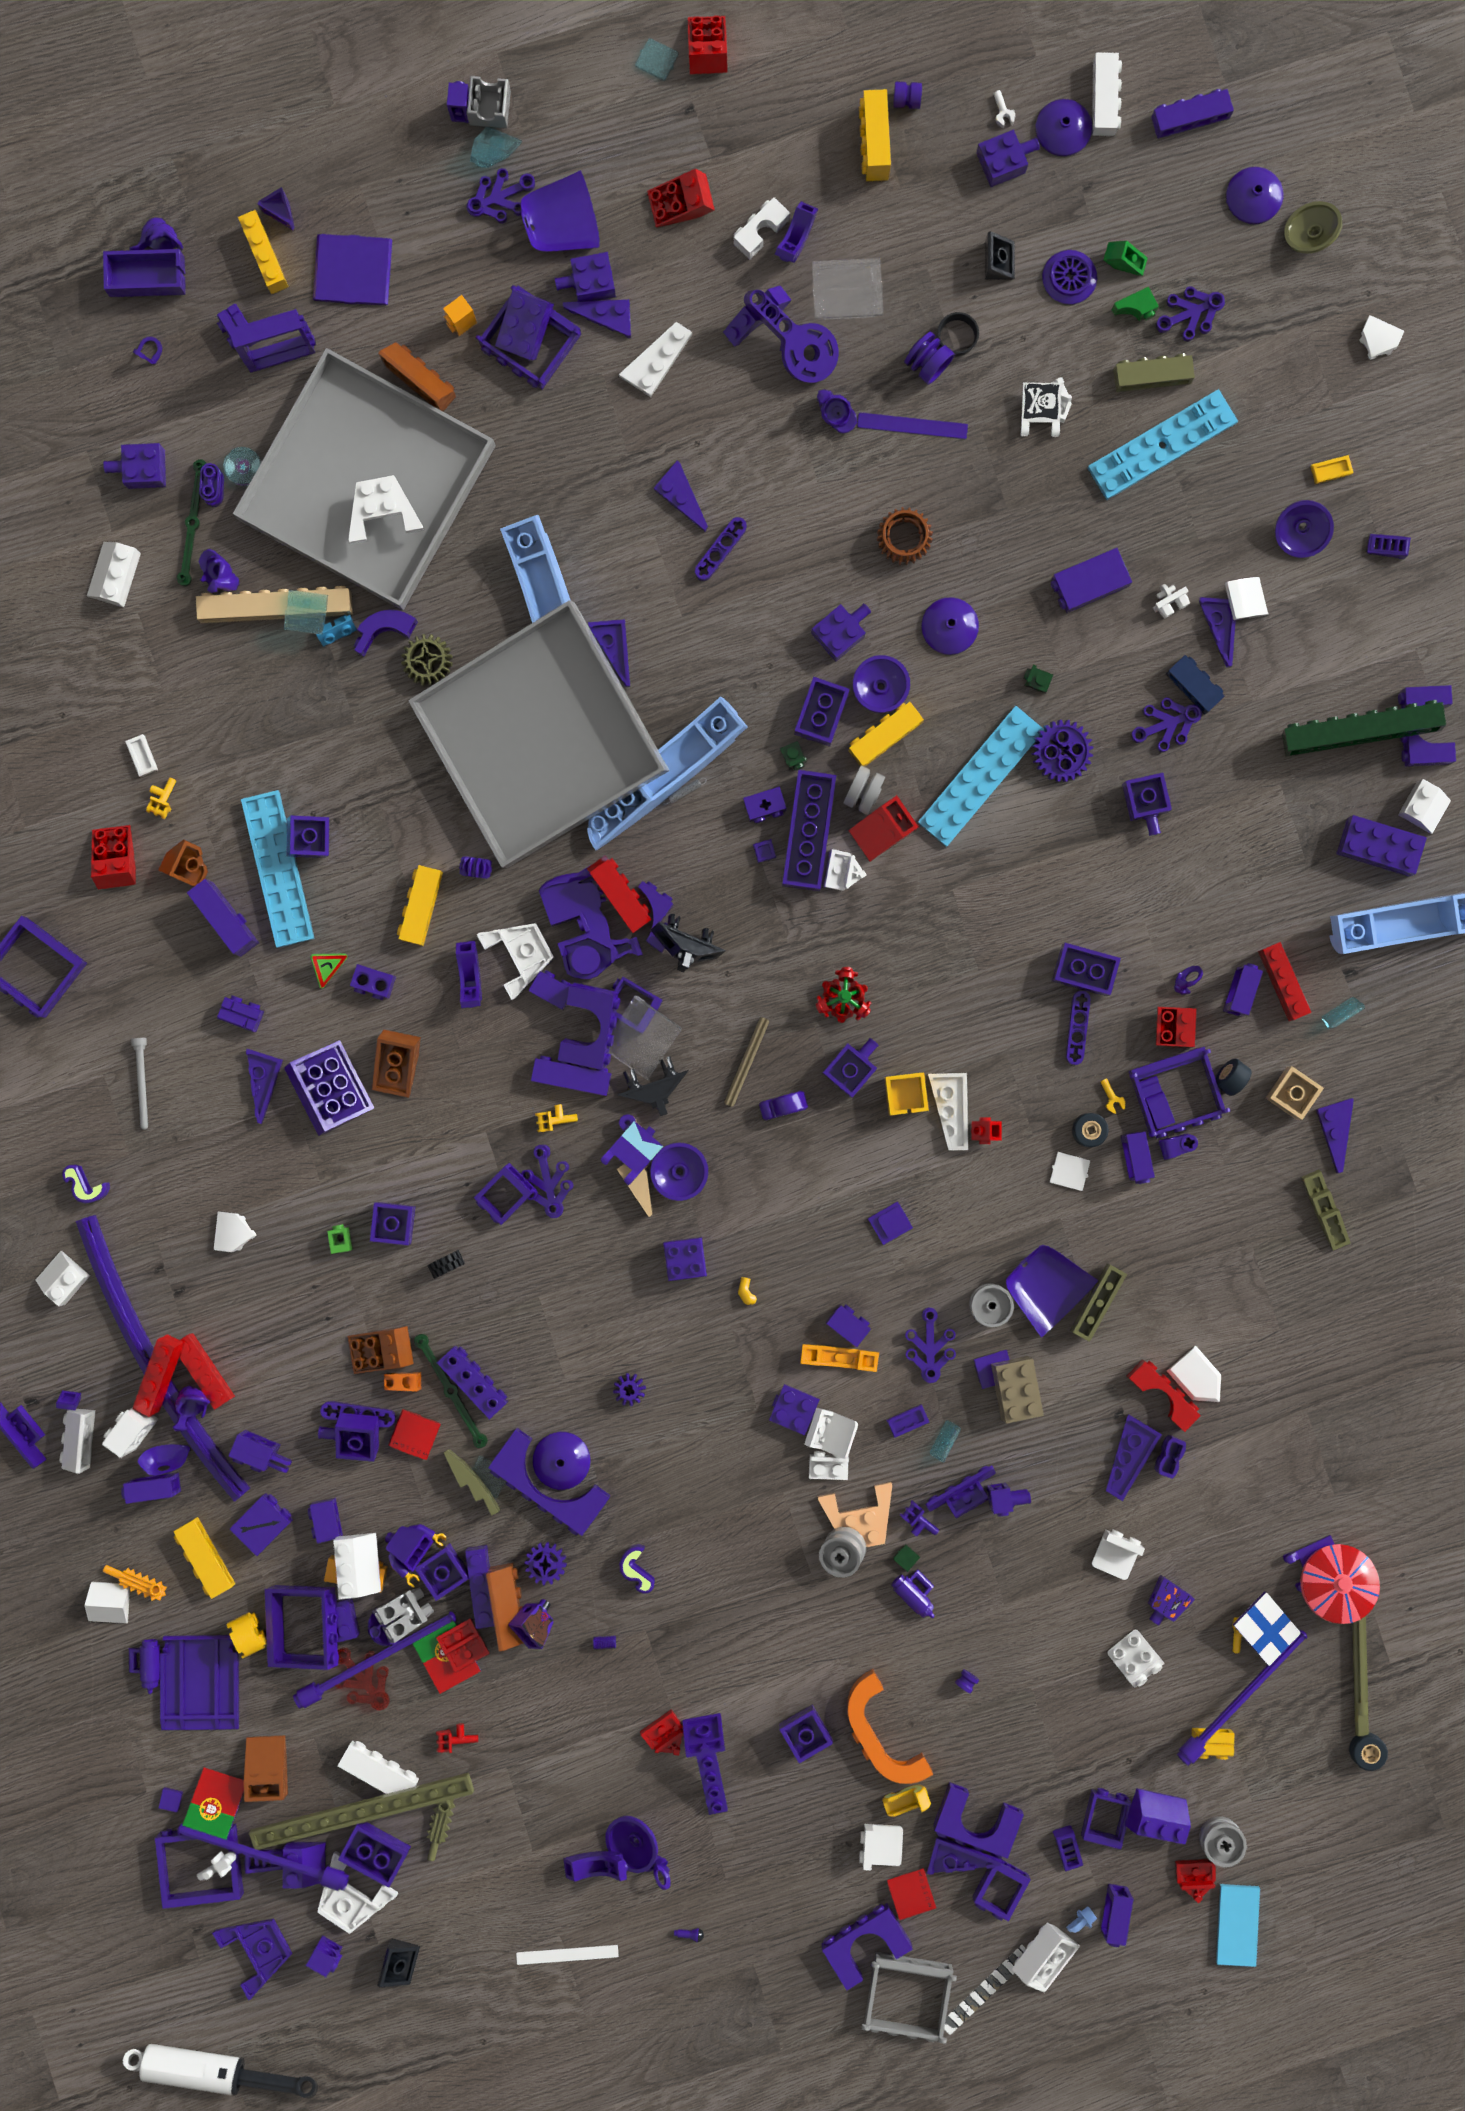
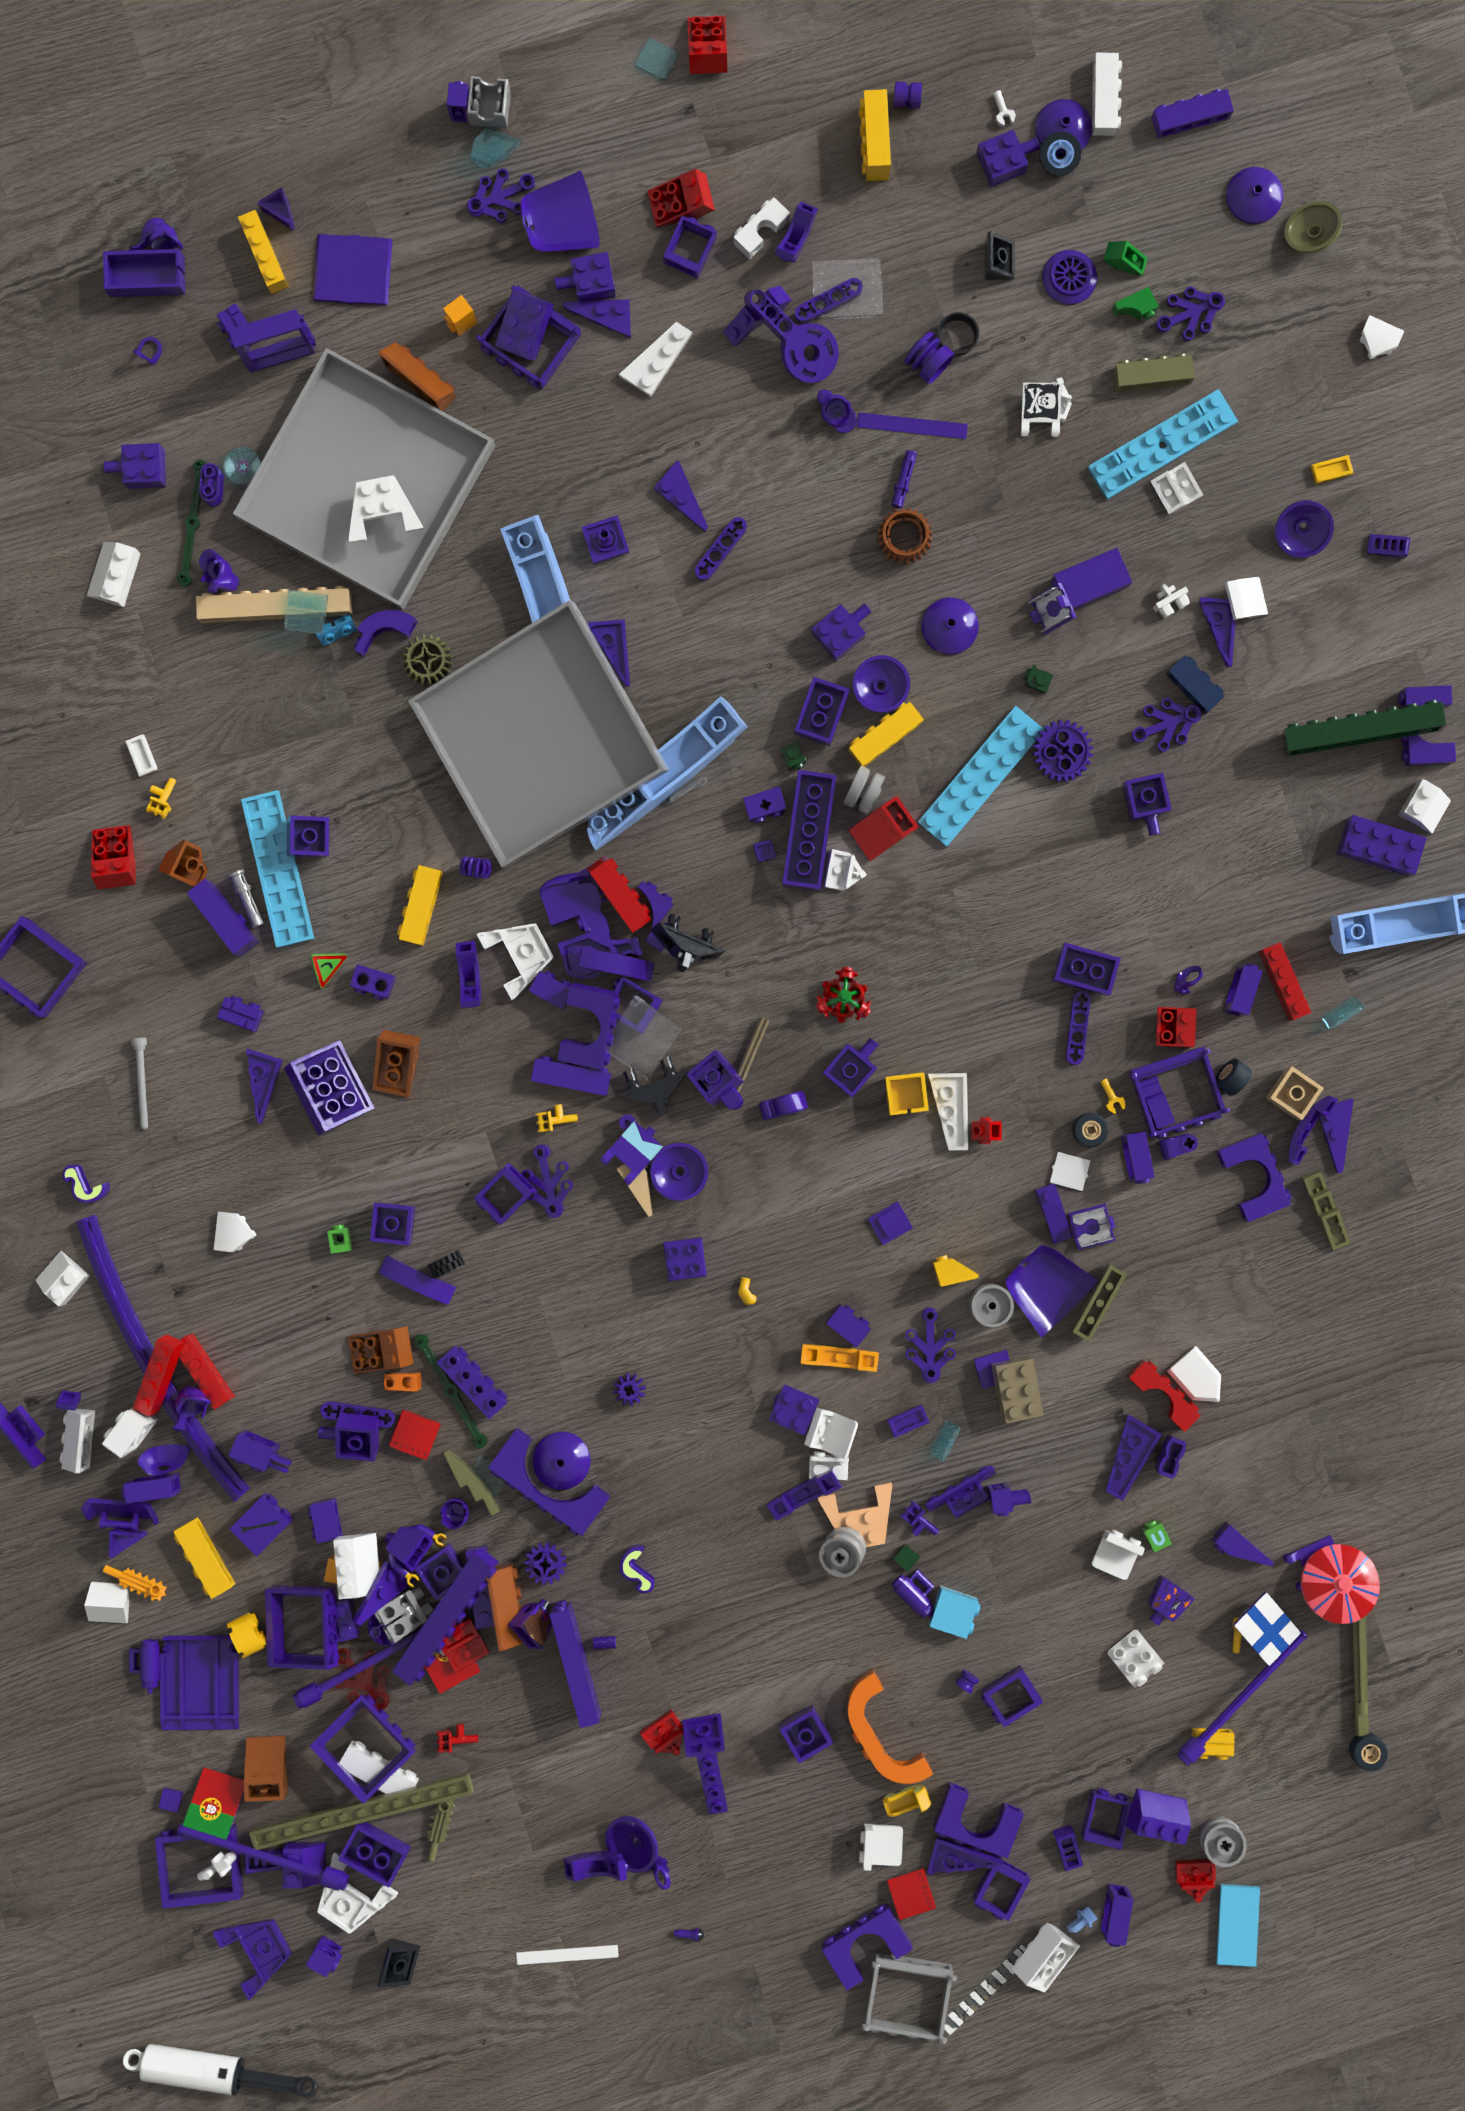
(118, 1508): none -> dark purple piece
(122, 1539): none -> dark purple slope
(243, 889): none -> light grey pin
(384, 1589): none -> dark purple wing
(394, 1730): none -> dark purple piece
(417, 1280): none -> dark purple slope
(445, 1616): none -> dark purple brick
(454, 1513): none -> dark purple hair
(575, 1664): none -> dark purple brick
(605, 539): none -> dark purple plate
(616, 964): none -> dark purple slope
(683, 264): none -> dark purple window
(717, 1081): none -> dark purple brick
(803, 1493): none -> dark purple slope
(826, 297): none -> dark purple beam
(901, 487): none -> dark purple pin
(950, 1271): none -> yellow slope
(954, 1612): none -> medium azure piece
(1002, 1682): none -> dark purple window
(1052, 609): none -> piece
(1053, 1212): none -> dark purple slope
(1069, 162): none -> black wheel
(1092, 1226): none -> piece
(1156, 1535): none -> bright green brick
(1177, 488): none -> white slope
(1236, 1545): none -> dark purple slope
(1274, 1194): none -> dark purple arch
(1296, 1149): none -> dark purple slope

